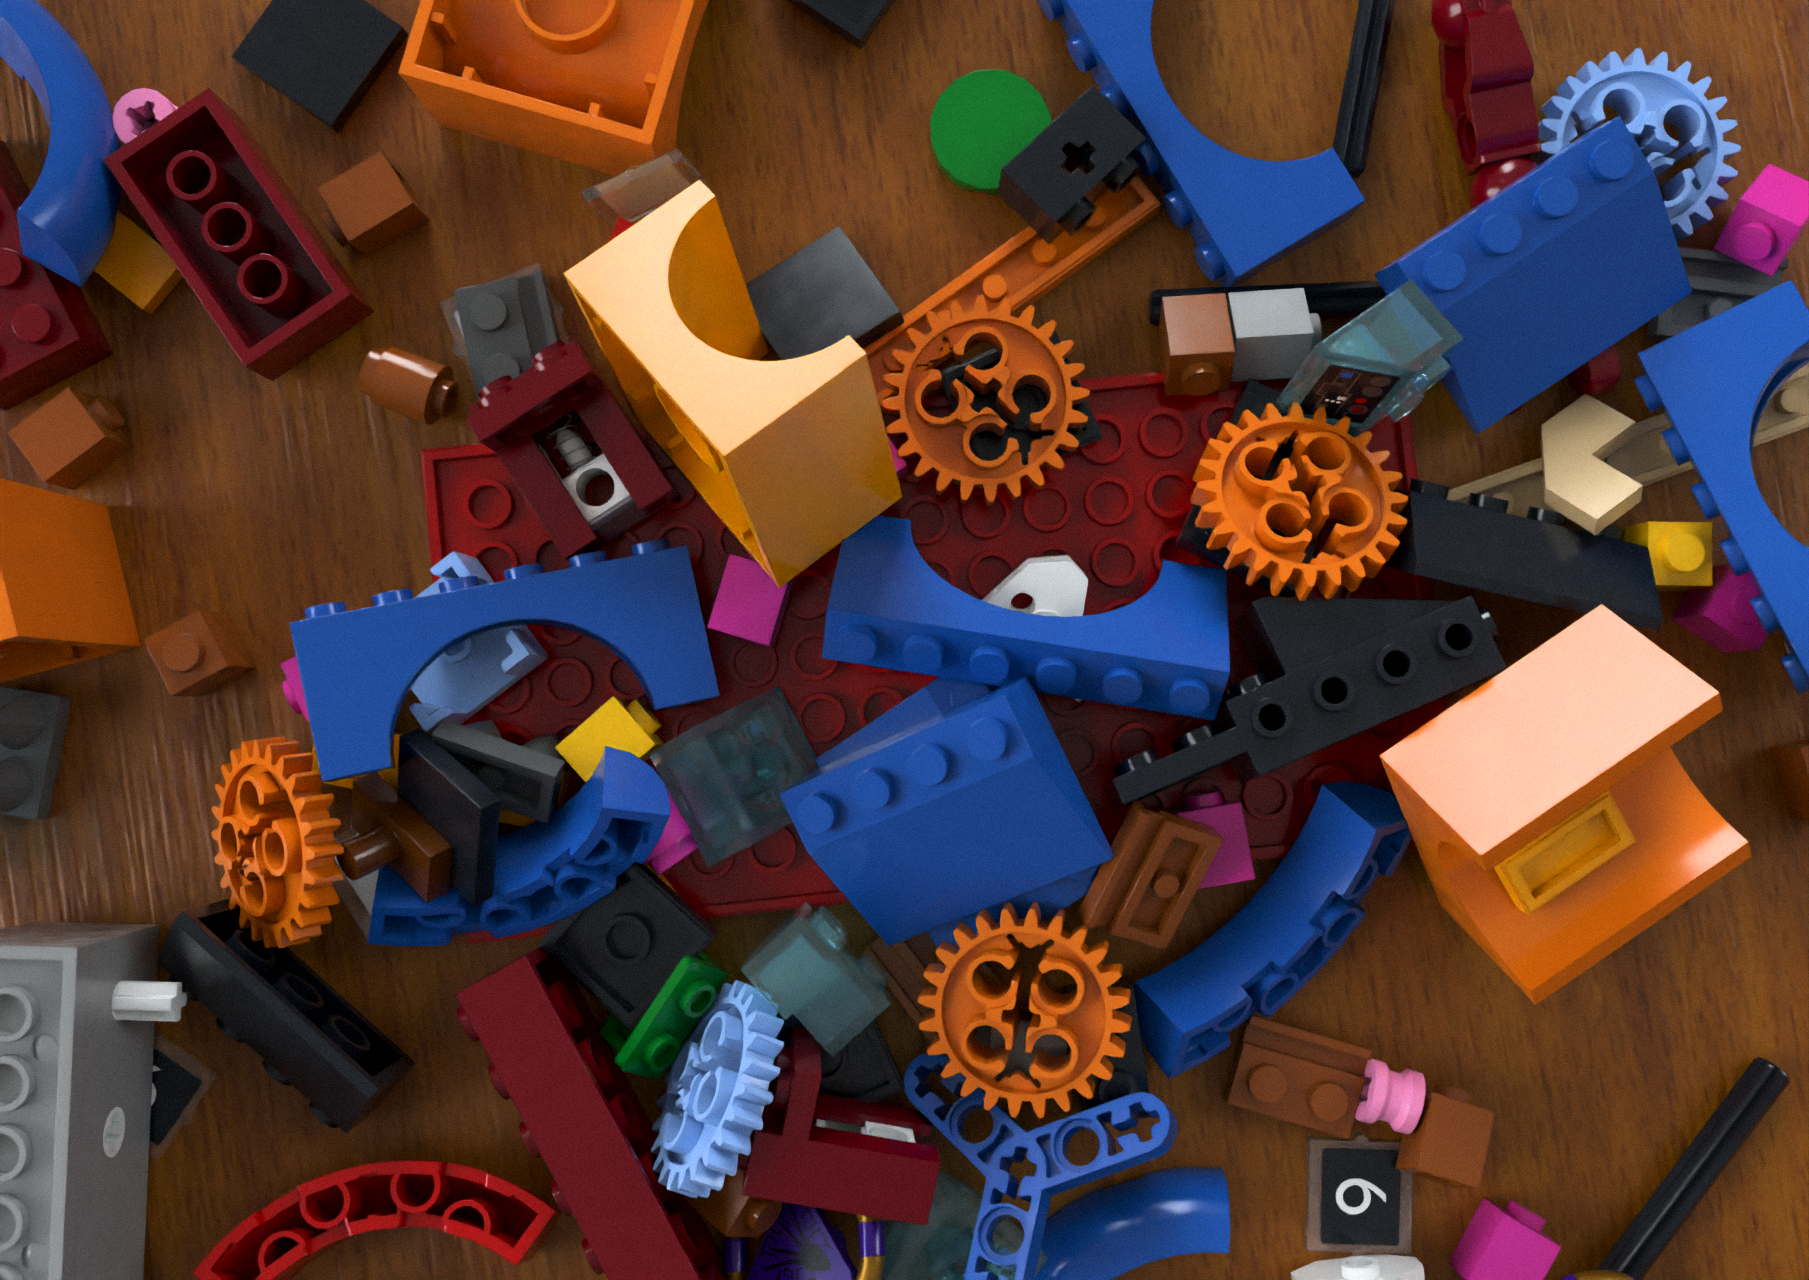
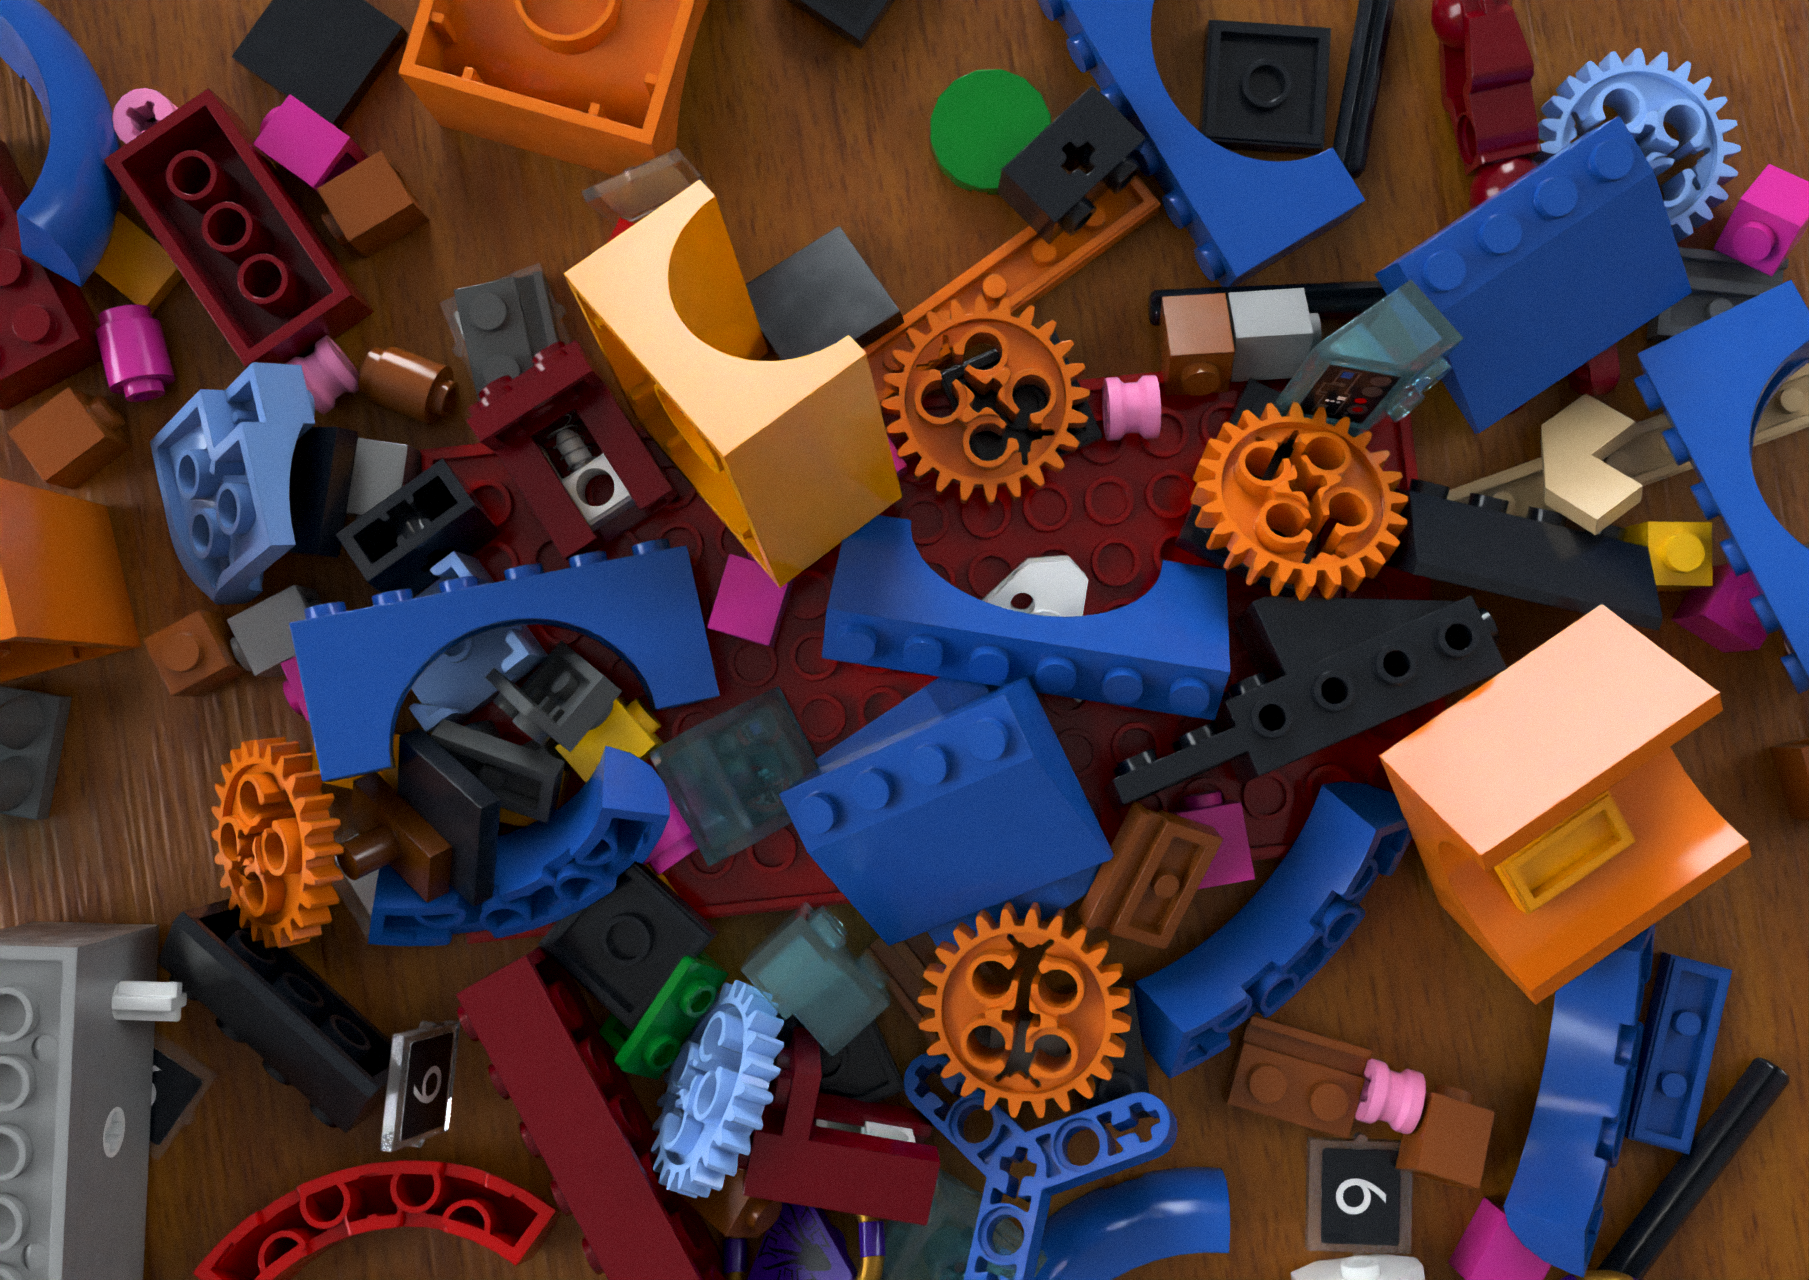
(134, 352): none -> dark pink brick
(228, 478): none -> medium blue slope
(264, 630): none -> light grey brick
(306, 144): none -> dark pink brick
(321, 489): none -> black tile
(327, 373): none -> bright pink wheel
(378, 472): none -> light grey brick
(417, 529): none -> black brick
(420, 1084): none -> piece
(559, 699): none -> dark grey bracket
(1131, 407): none -> bright pink wheel
(1265, 86): none -> black tile
(1581, 1108): none -> blue brick
(1676, 1051): none -> blue tile

